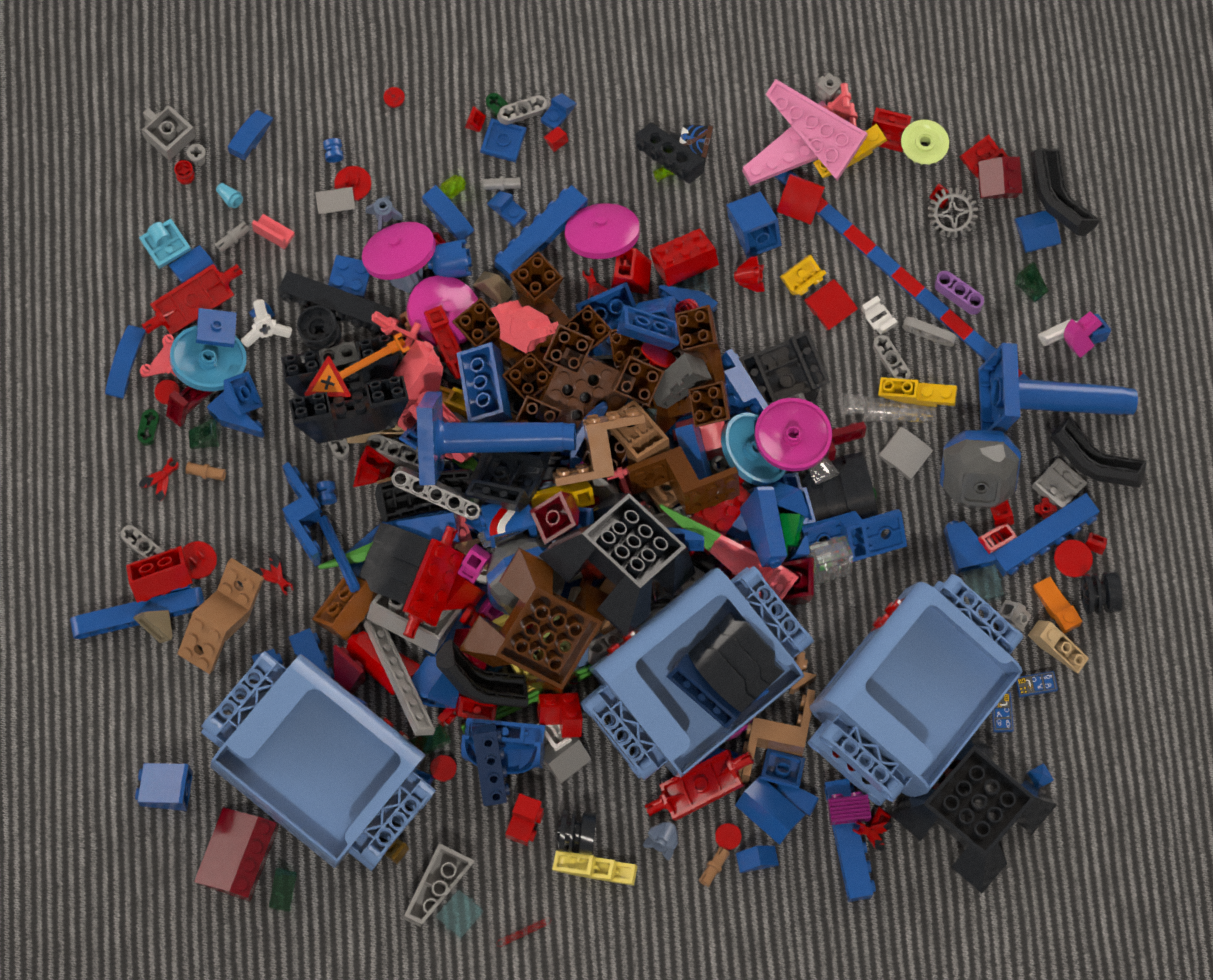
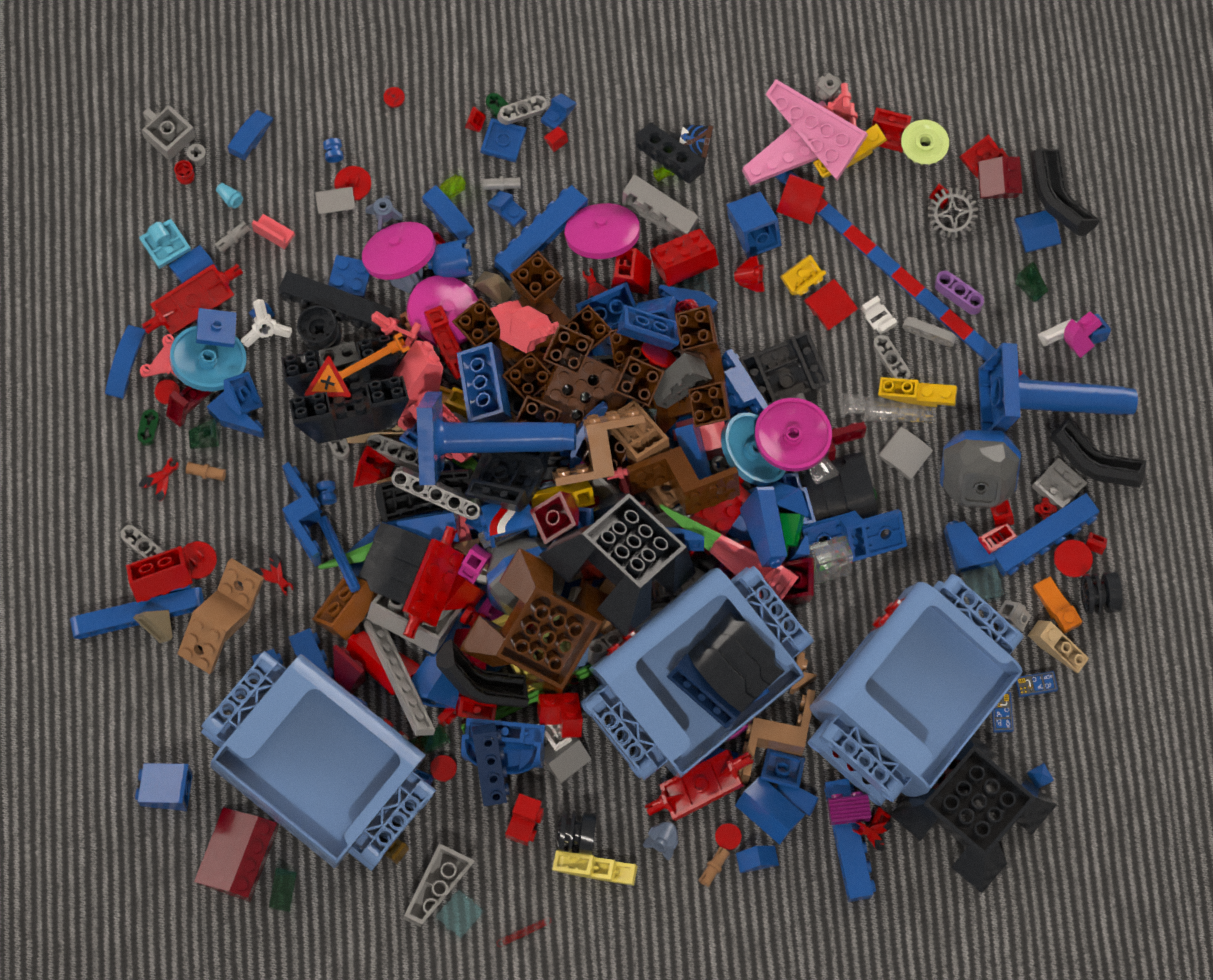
(658, 208): none -> light grey wedge

